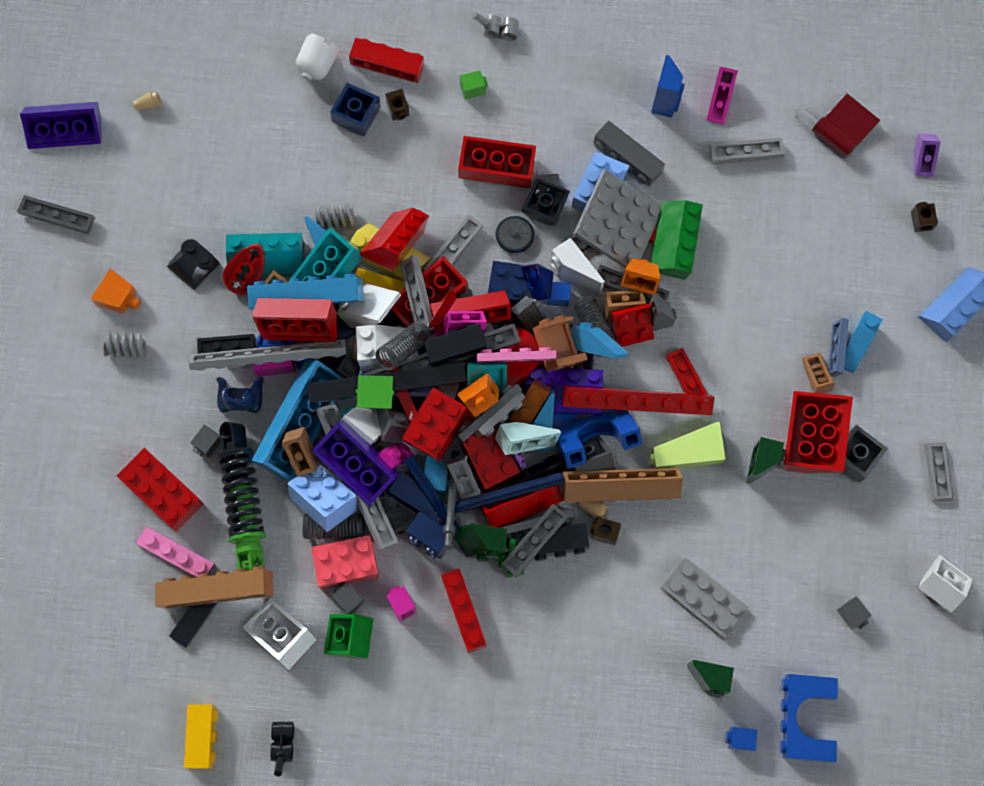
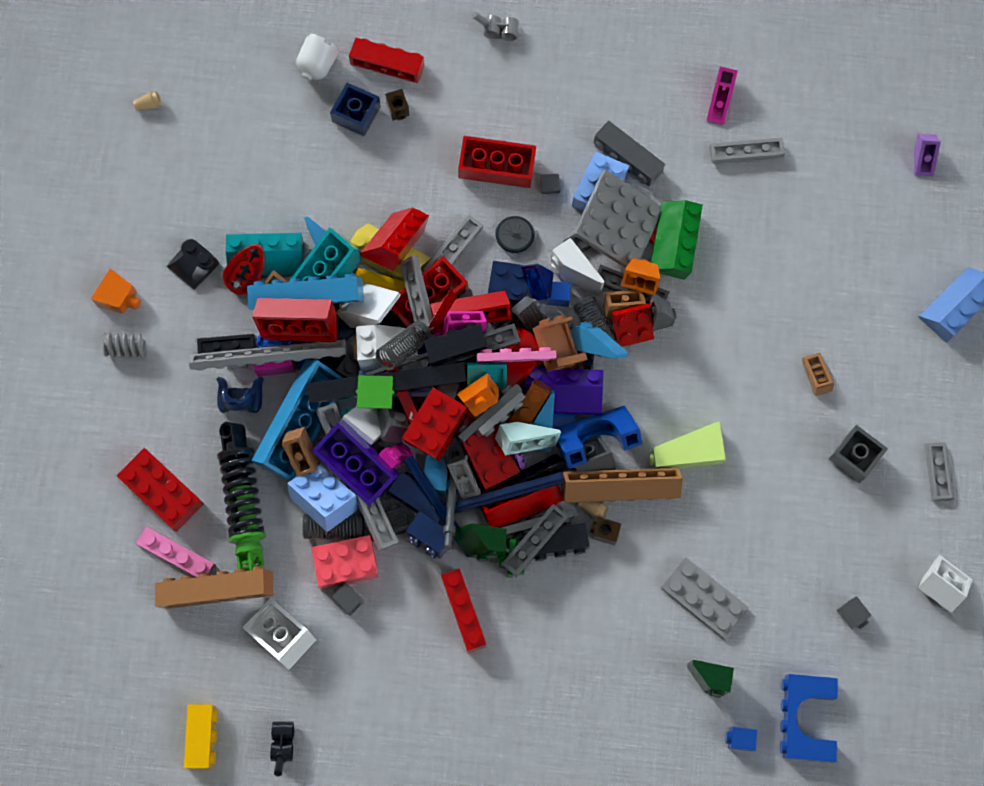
(56, 214): dark grey plate -> none
(61, 125): dark purple slope -> none
(191, 623): black tile -> none
(205, 441): dark grey brick -> none
(335, 216): light grey piece -> none
(348, 636): green slope -> none
(401, 603): dark pink brick -> none
(473, 84): bright green brick -> none
(545, 202): black slope -> none
(638, 400): red plate -> none
(669, 89): blue slope -> none
(685, 372): red tile -> none
(764, 458): dark green slope -> none
(818, 433): red slope -> none
(837, 118): dark red door -> none
(838, 347): sand blue tile -> none
(860, 340): dark azure slope -> none
(919, 222): dark brown brick -> none

